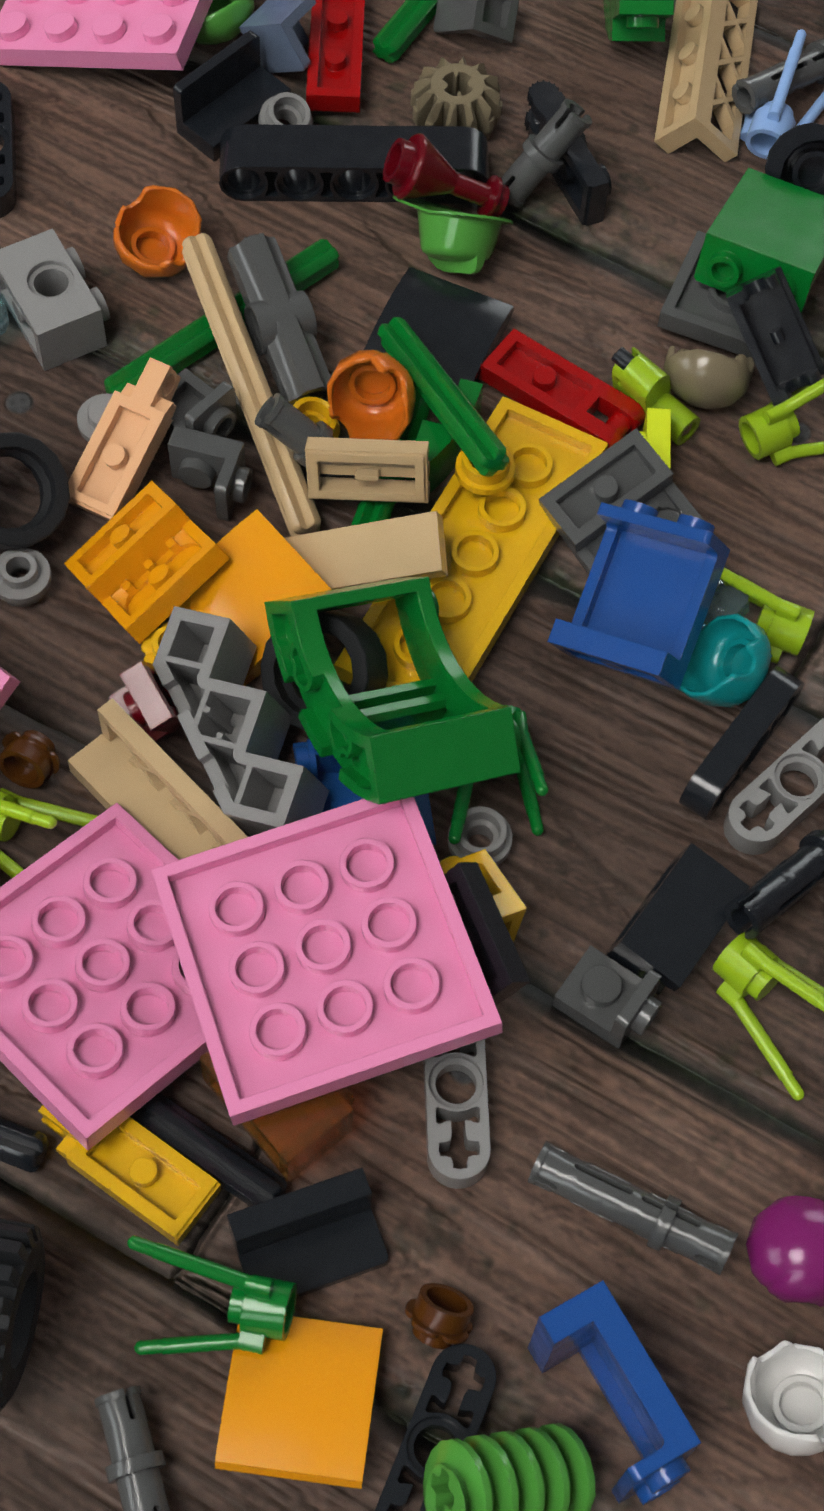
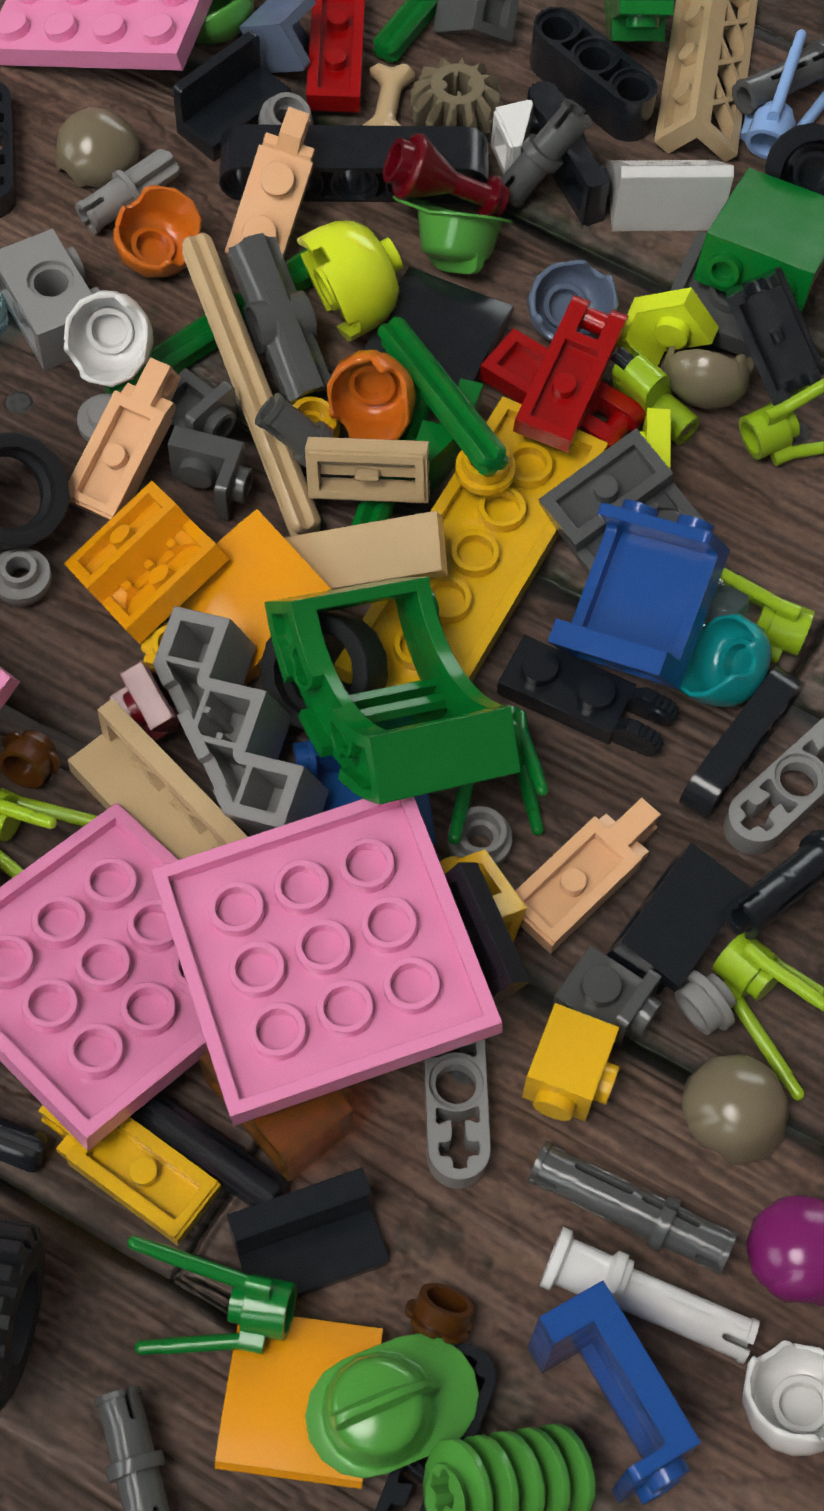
(95, 145): none -> dark tan hair
(105, 203): none -> light grey axle
(108, 338): none -> white hair
(276, 184): none -> light nougat hinge
(352, 274): none -> neon yellow cylinder
(391, 82): none -> tan piece
(391, 1405): none -> bright green piece
(509, 131): none -> white slope
(556, 287): none -> sand blue hair
(569, 374): none -> red plate
(571, 1065): none -> yellow brick
(581, 1266): none -> white pin
(585, 697): none -> black hinge
(585, 874): none -> light nougat hinge
(593, 73): none -> black beam
(666, 321): none -> neon yellow bracket
(667, 194): none -> white slope
(706, 1002): none -> light grey plate
(736, 1108): none -> dark tan hair

